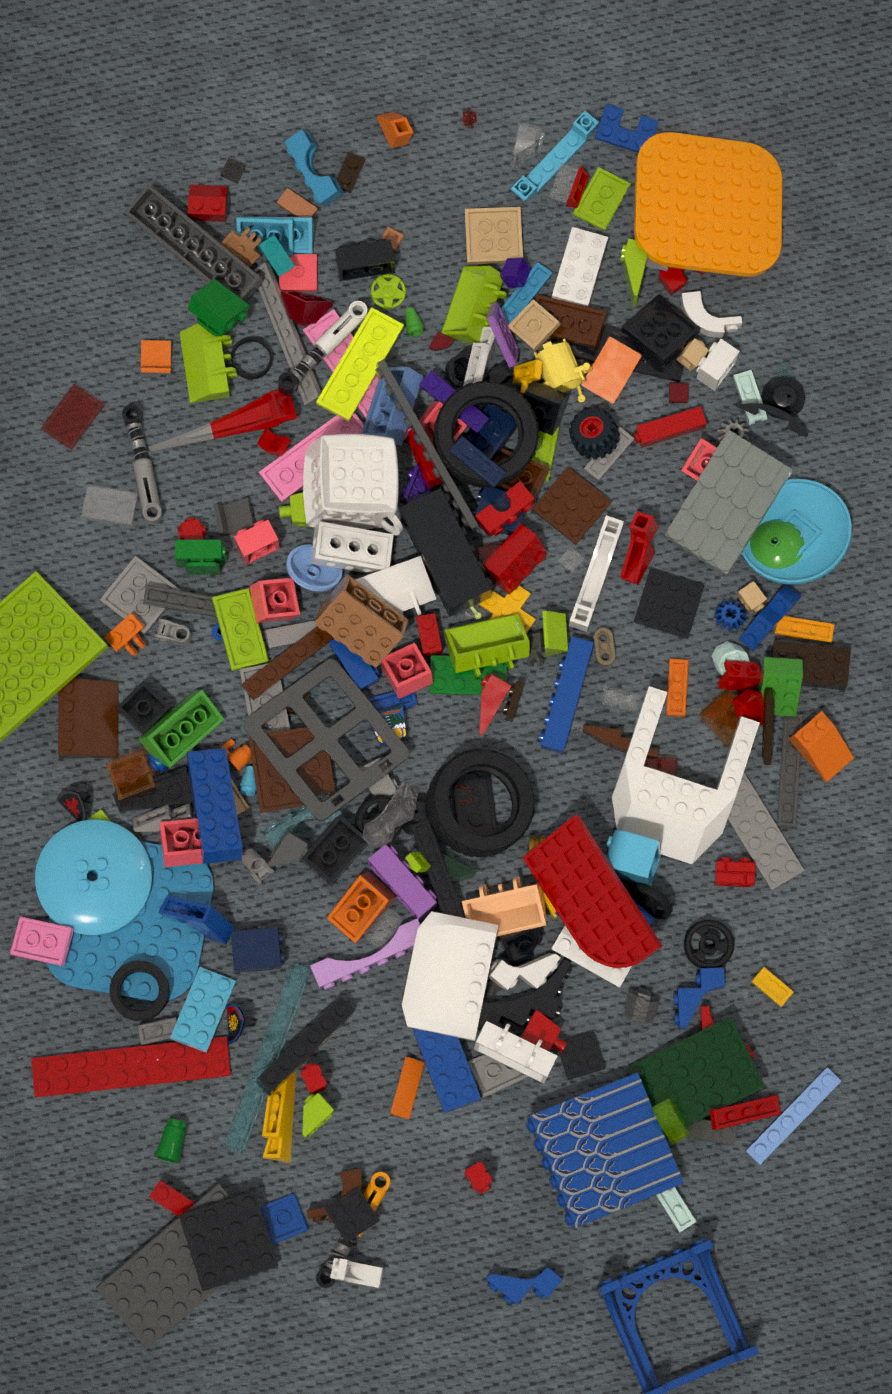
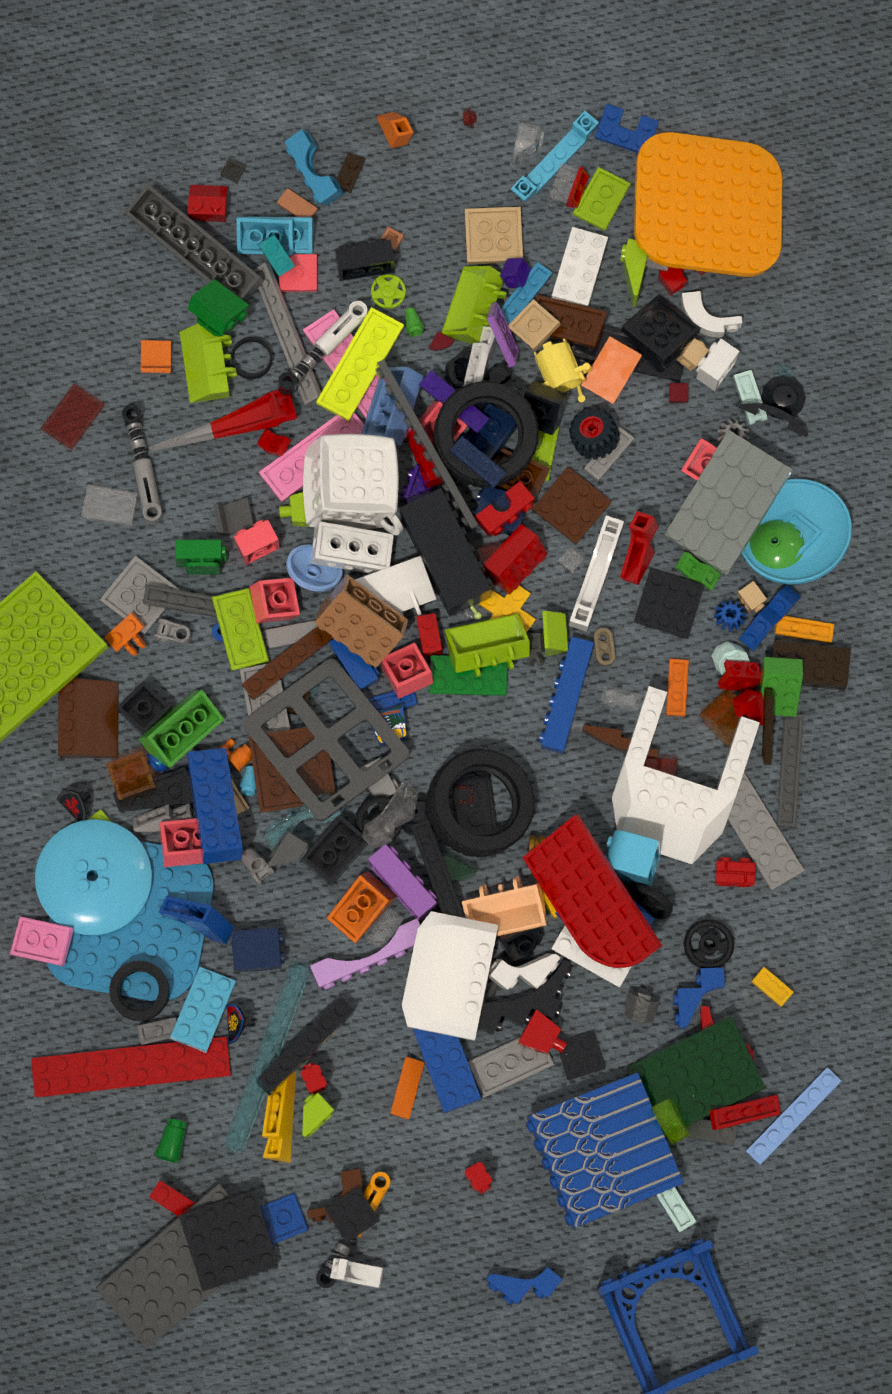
(191, 530): red brick -> none
(242, 245): medium nougat hinge -> none
(305, 308): dark red slope -> none
(417, 862): lime plate -> none
(492, 695): red slope -> none
(515, 693): dark brown plate -> none
(515, 1051): white piece -> none
(527, 373): yellow plate -> none
(670, 427): red brick -> none
(697, 571): none -> bright green slope
(822, 746): orange slope -> none

